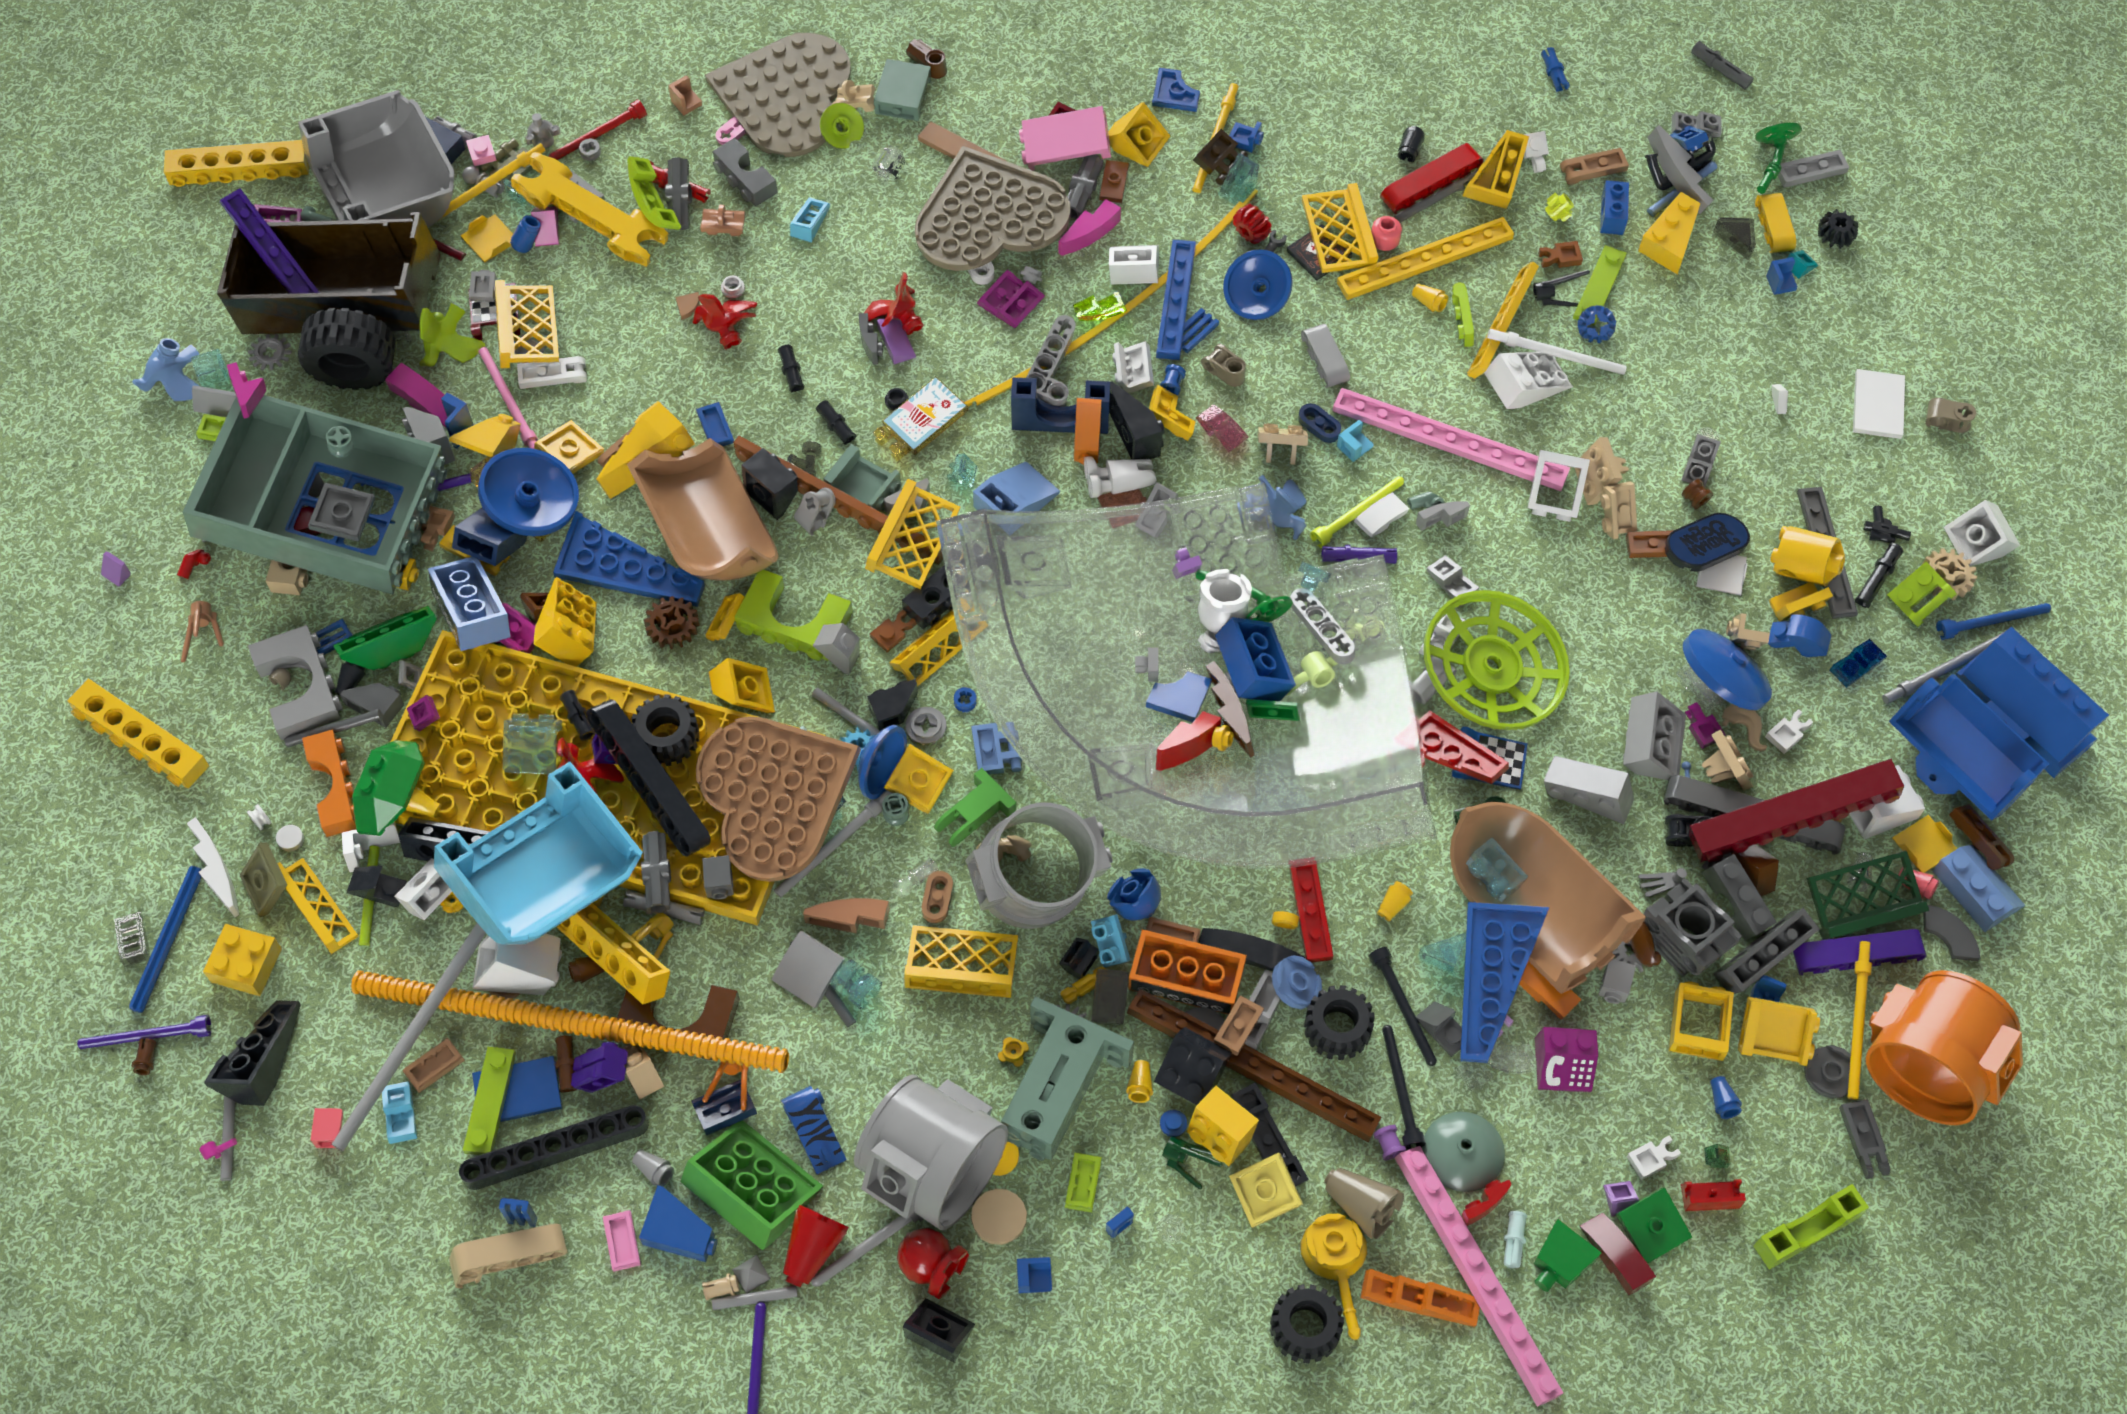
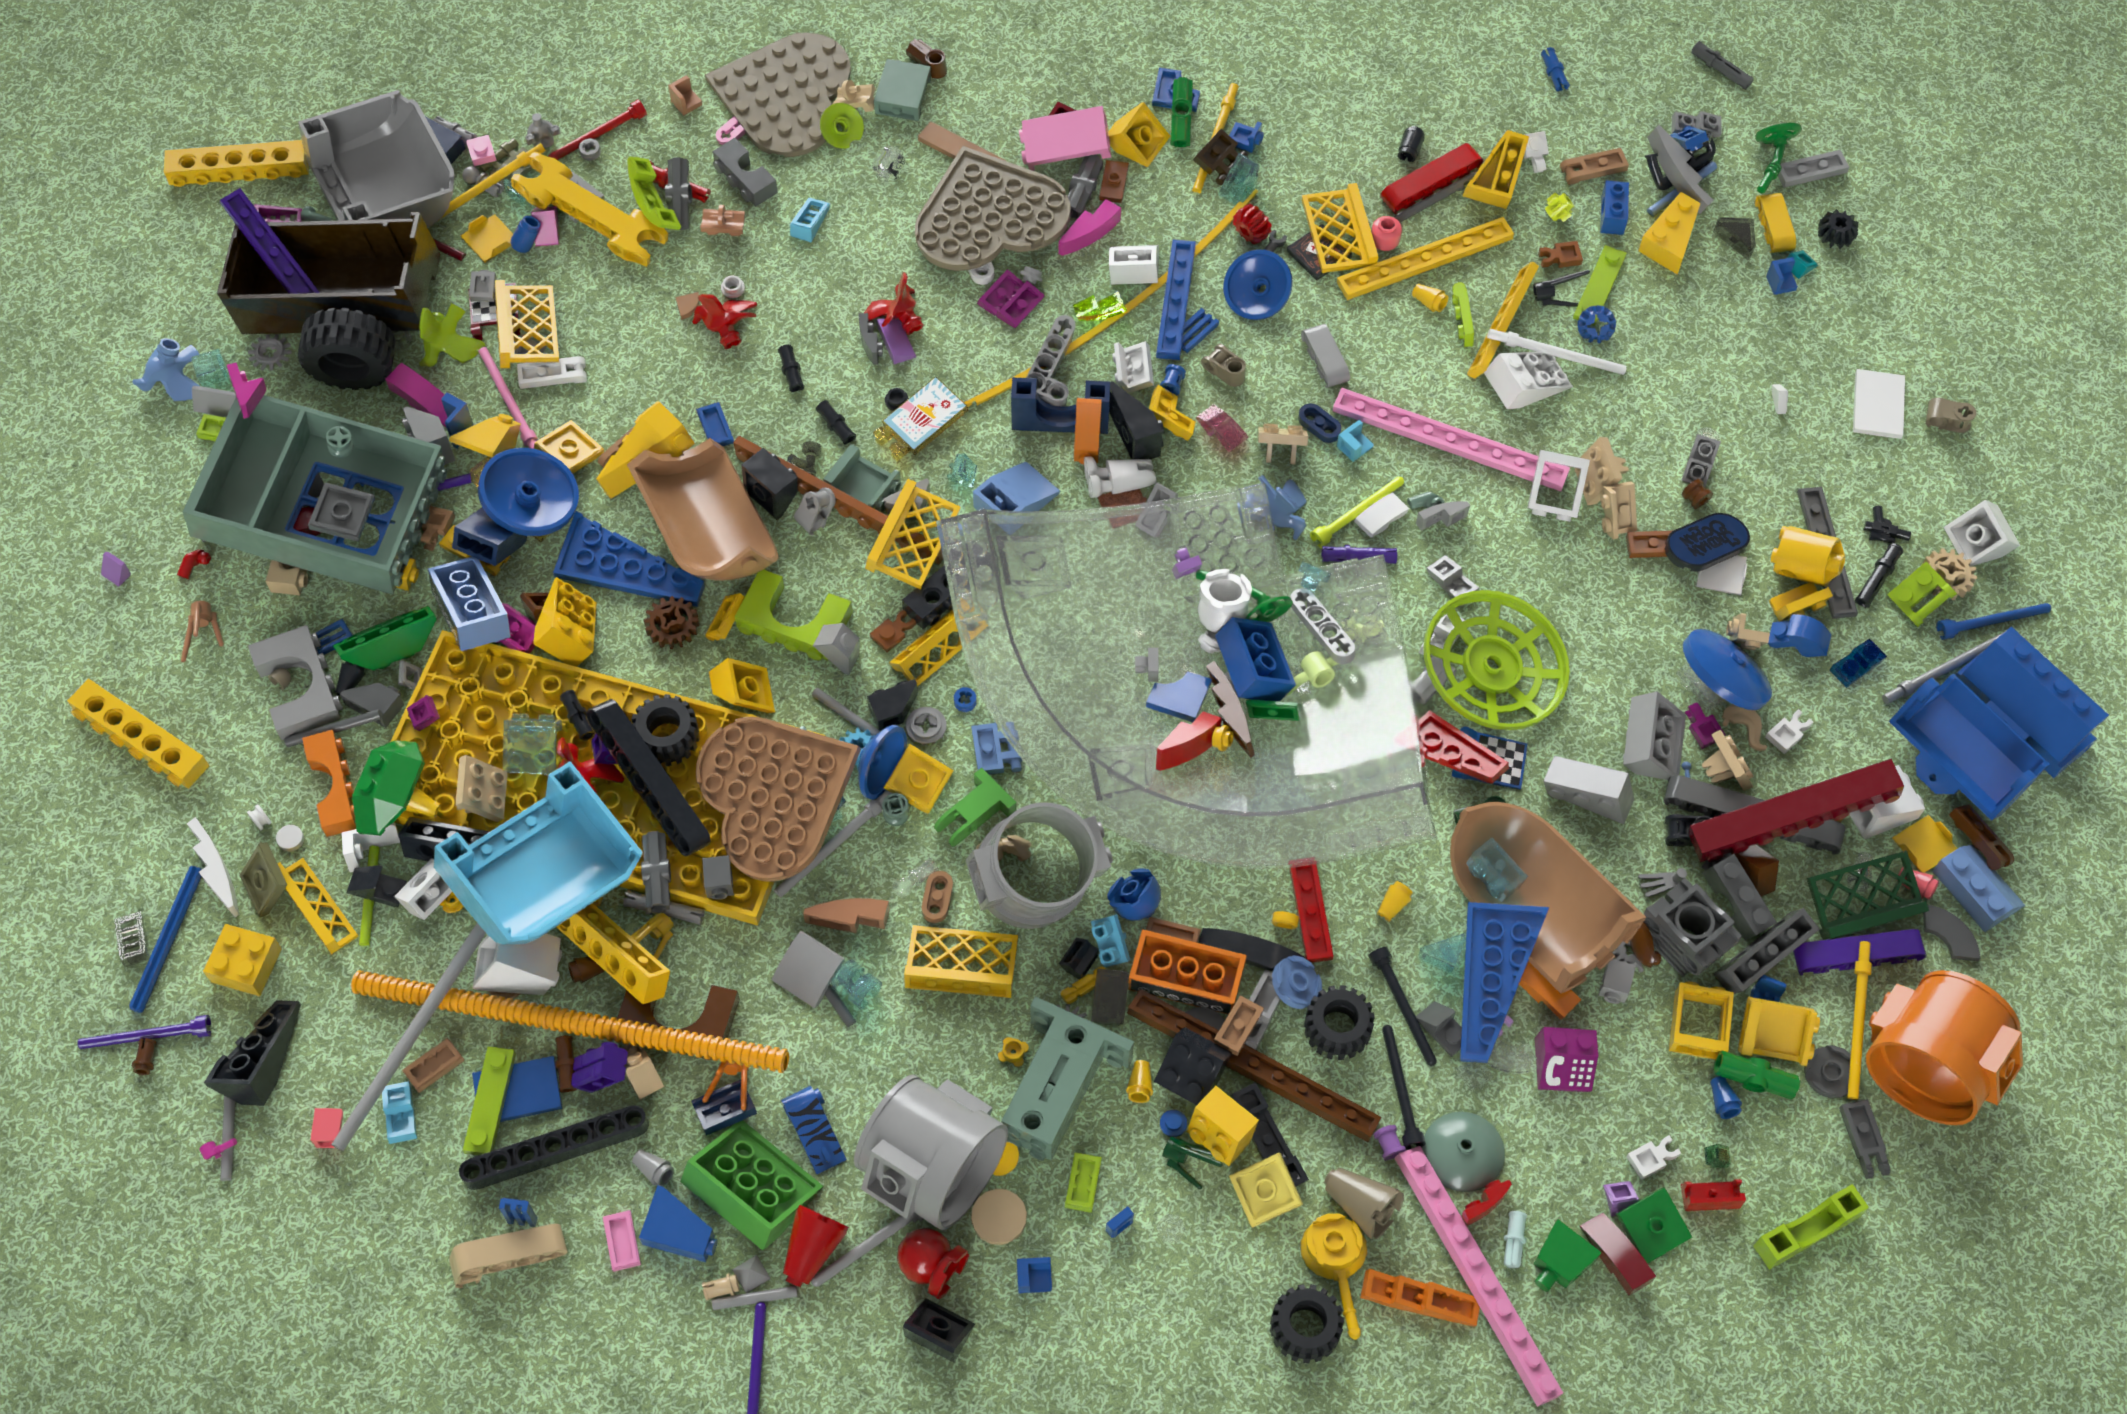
(481, 788): none -> tan plate
(1181, 102): none -> green piece
(1756, 1075): none -> green piece

